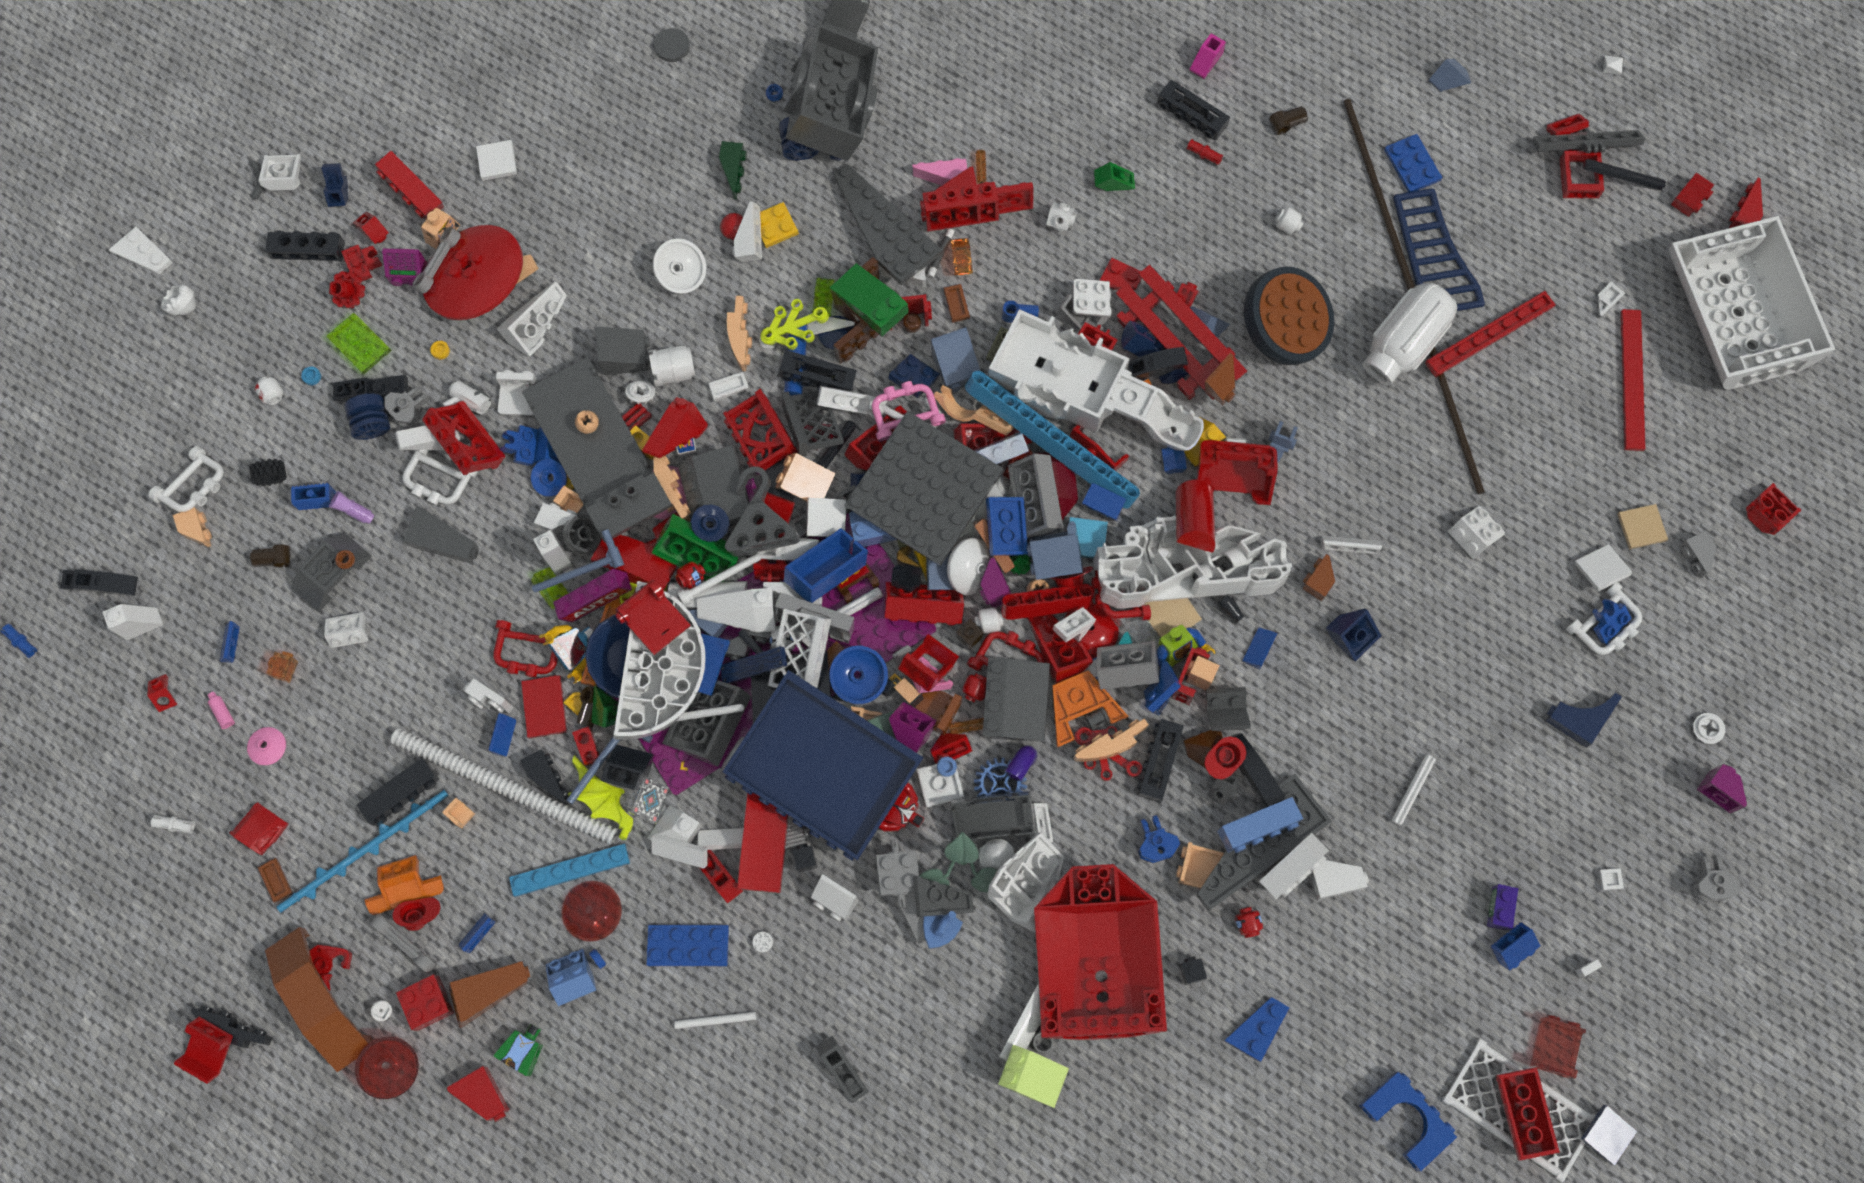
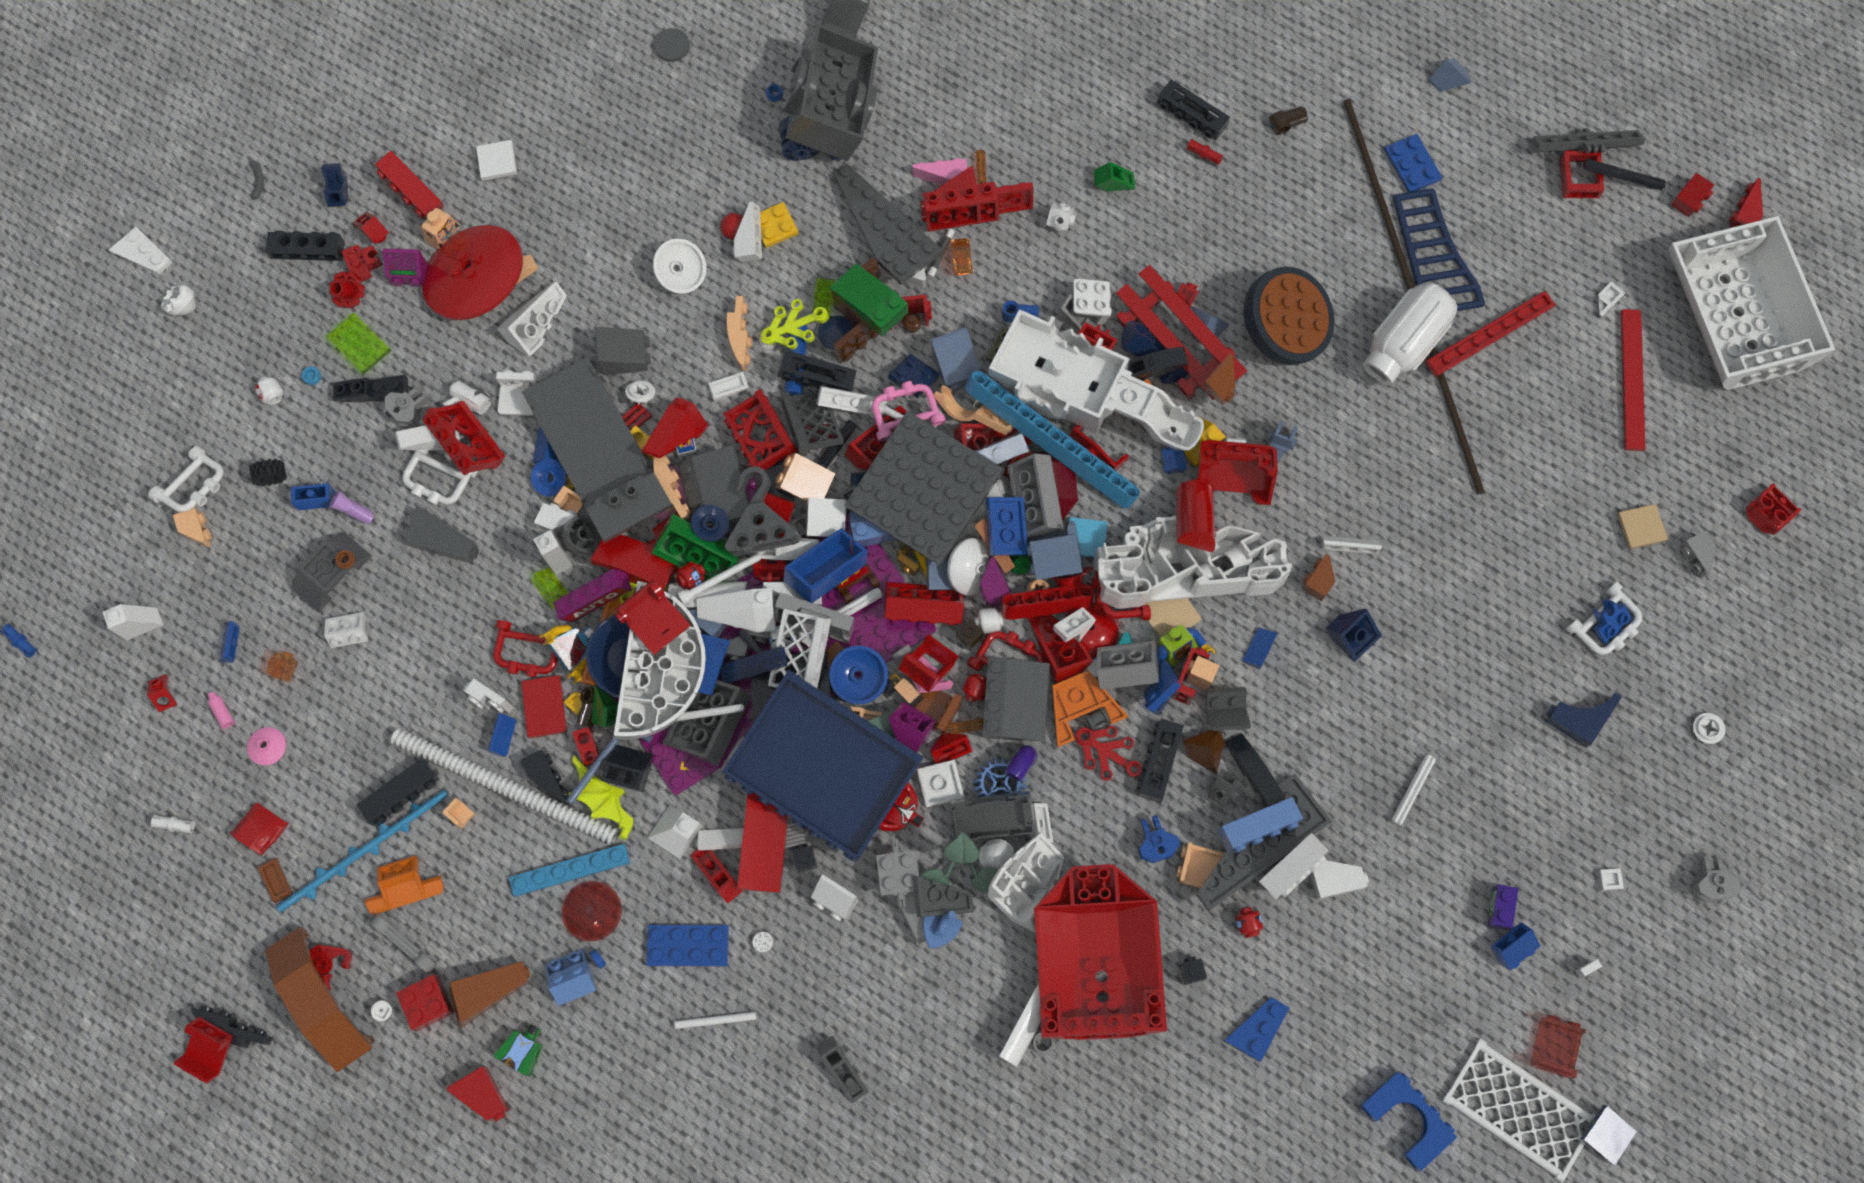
(99, 582): black slope -> none
(276, 556): dark brown piece -> none
(280, 172): white slope -> none
(367, 416): dark blue wheel -> none
(393, 1080): clear red dish -> none
(416, 913): red piece -> none
(425, 279): light grey piece -> none
(440, 350): yellow tile -> none
(477, 933): blue slope -> none
(521, 444): blue plate -> none
(582, 417): light nougat piece -> none
(612, 557): sand blue bar -> none
(648, 799): clear tile -> none
(671, 365): white piece -> none
(679, 851): white tile -> none
(731, 160): dark green slope -> none
(829, 325): white sticker -> none
(906, 576): black panel -> none
(946, 766): medium blue tile -> none
(956, 303): dark orange tile -> none
(1033, 1076): yellowish green slope -> none
(1104, 502): blue panel -> none
(1105, 747): light nougat slope -> none
(1120, 274): red wing -> none
(1208, 56): dark pink slope -> none
(1225, 757): red piece -> none
(1230, 608): black cone -> none
(1288, 220): white head -> none
(1476, 532): white bracket -> none
(1527, 1114): red brick -> none
(1568, 125): red tile -> none
(1603, 568): white tile -> none
(1612, 65): white slope -> none
(1724, 788): magenta slope -> none

